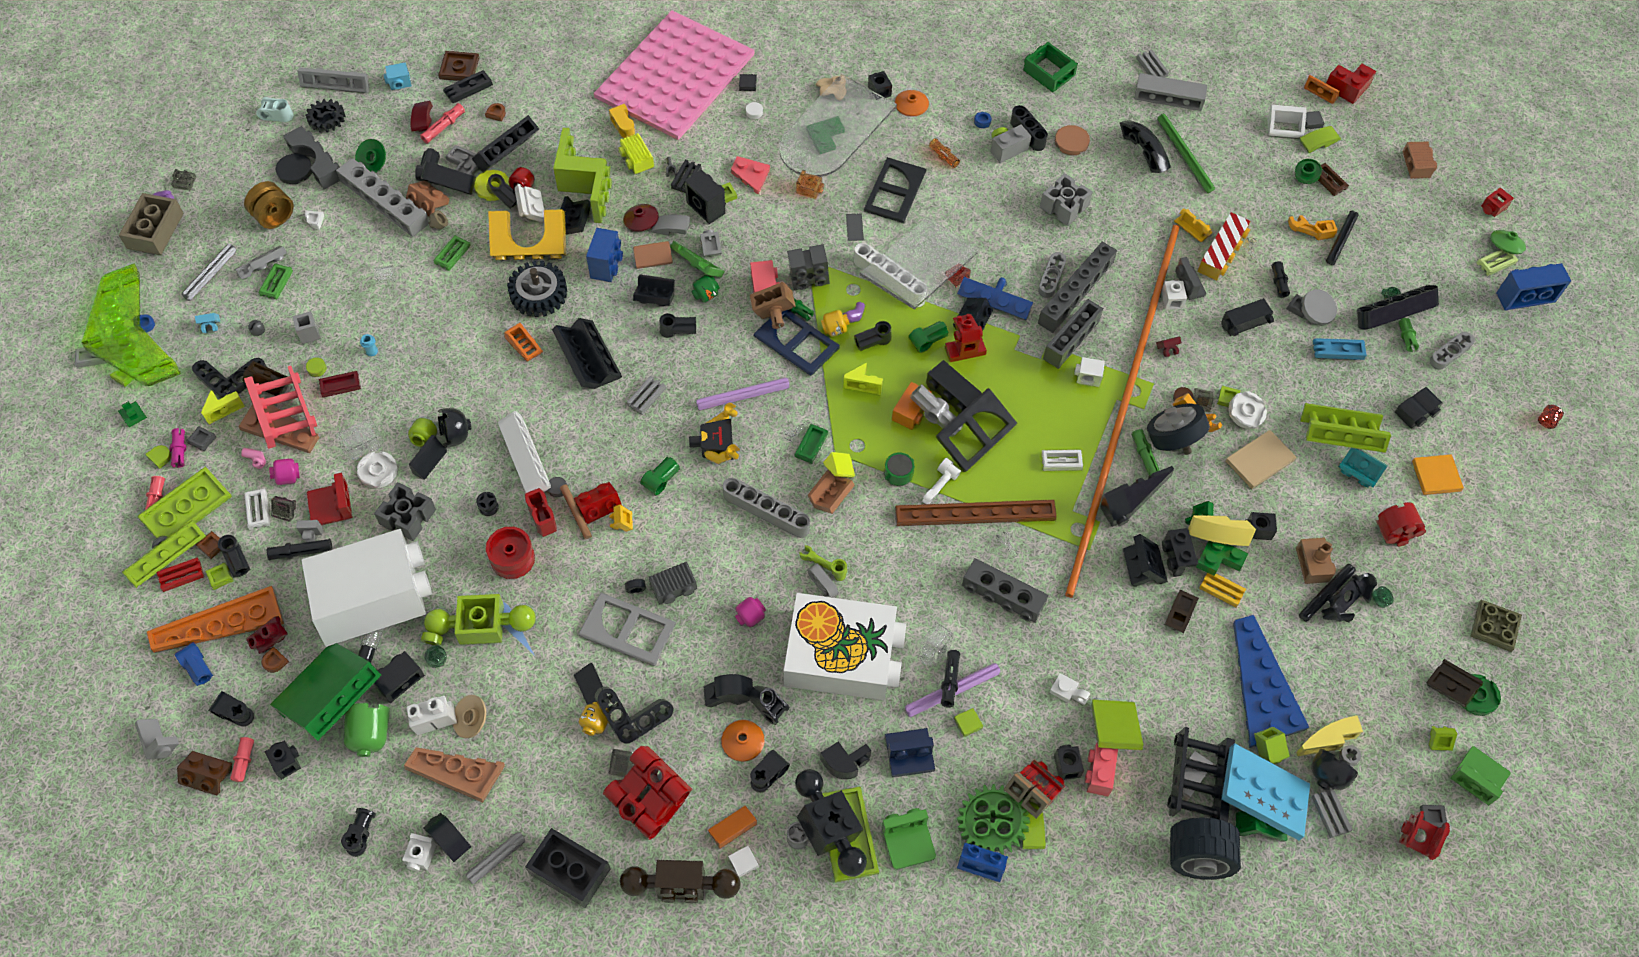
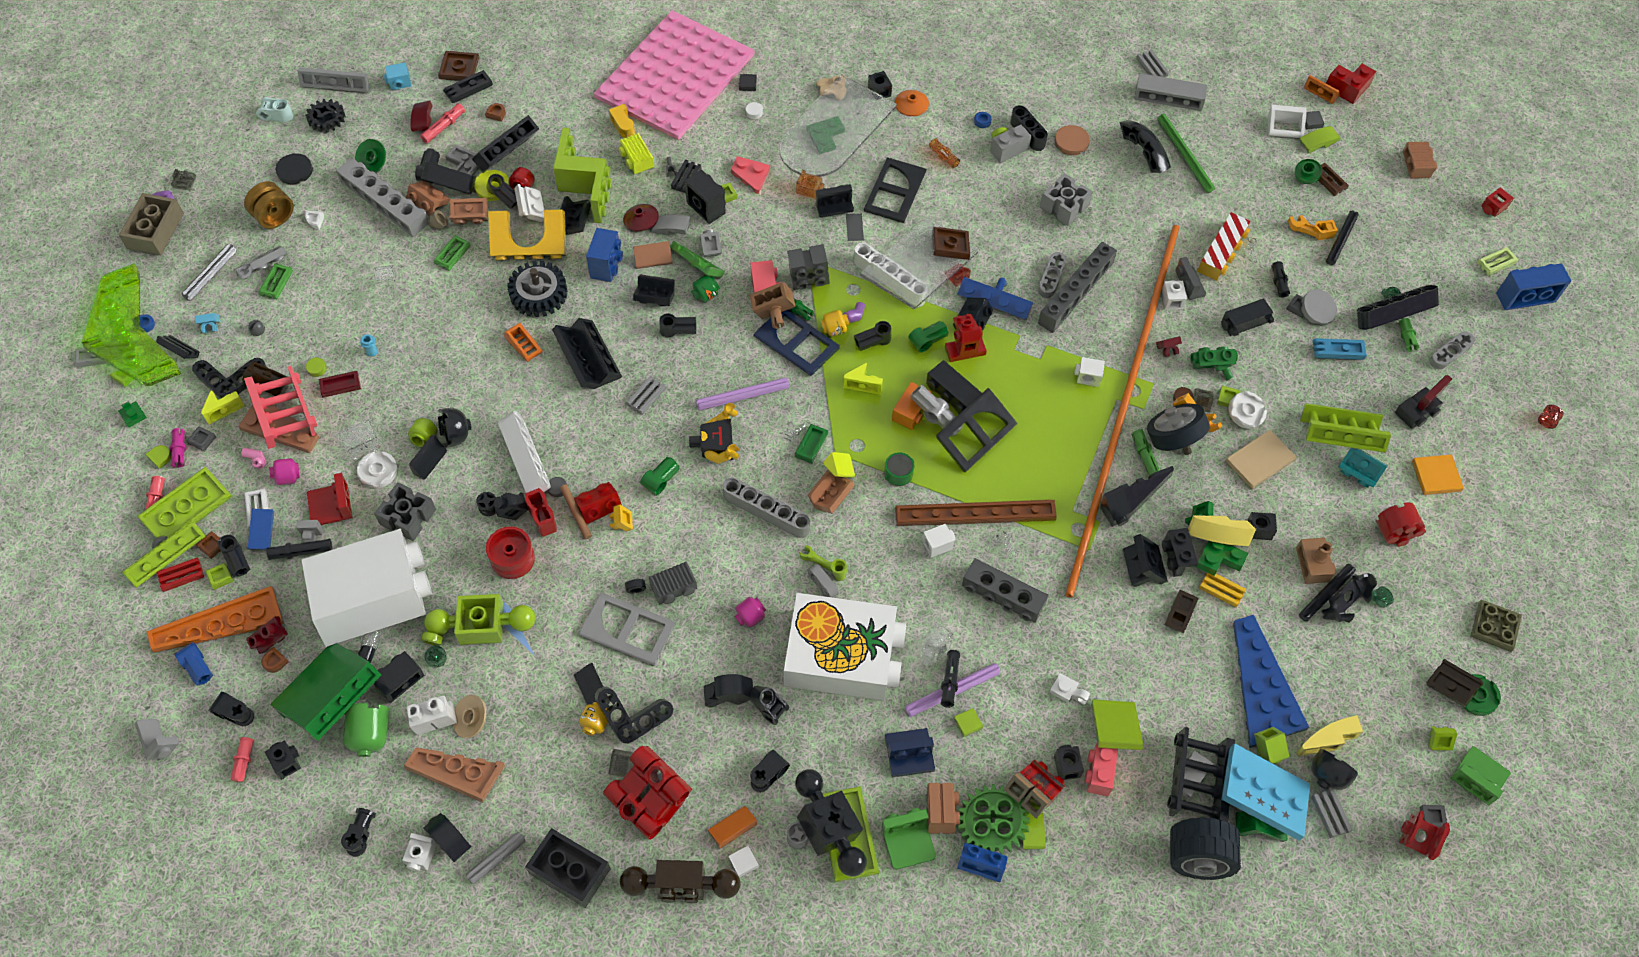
(177, 346): none -> black tile
(203, 772): reddish brown bracket -> none
(260, 529): none -> blue tile
(283, 508): clear smoke tile -> none
(303, 143): dark grey arch -> none
(306, 327): light grey brick -> none
(468, 210): none -> nougat bracket
(510, 506): none -> black brick
(746, 749): orange dish -> none
(834, 200): none -> black bracket
(844, 765): black brick -> none
(938, 540): none -> white brick
(941, 808): none -> nougat brick
(948, 471): white brick -> none
(951, 243): none -> reddish brown tile
(1052, 82): green window -> none
(1061, 463): white tile -> none
(1073, 333): dark grey brick -> none
(1195, 227): yellow hinge -> none
(1220, 359): none -> green brick
(1350, 749): light grey bush -> none
(1434, 392): none -> dark red tile
(1508, 241): bright green dish -> none

